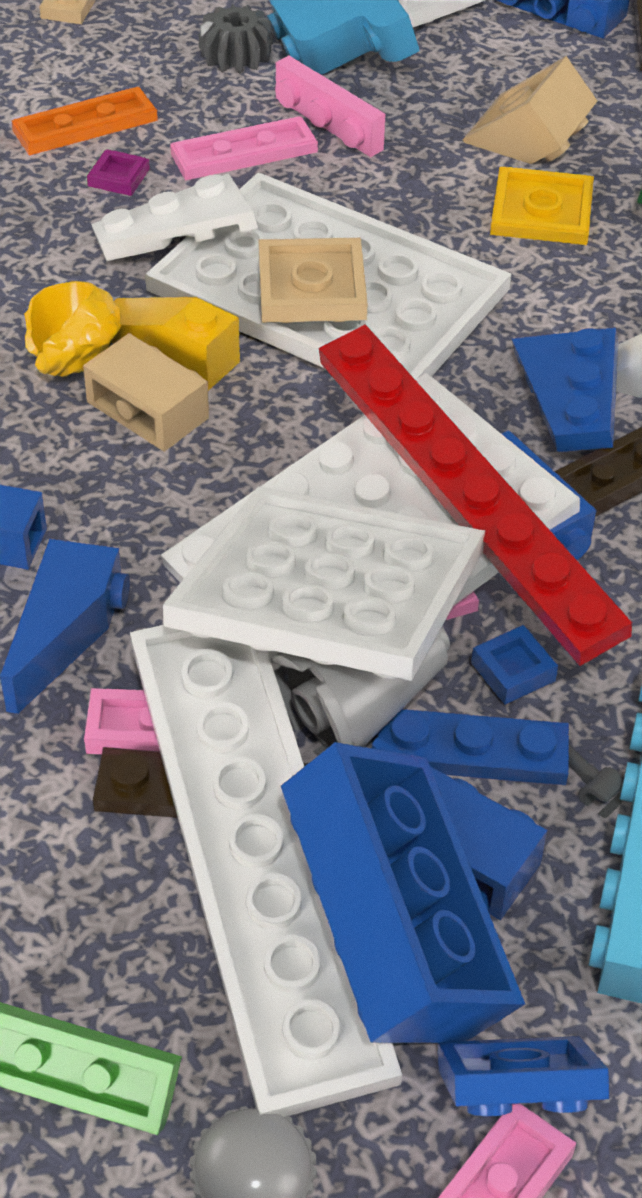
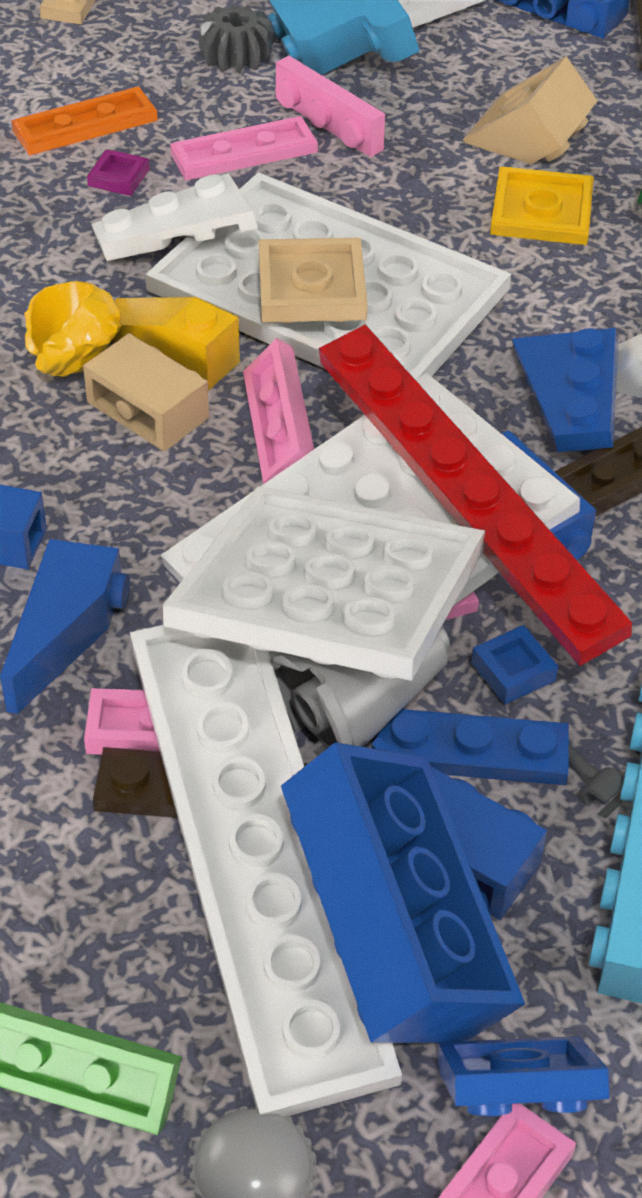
(277, 409): none -> bright pink plate

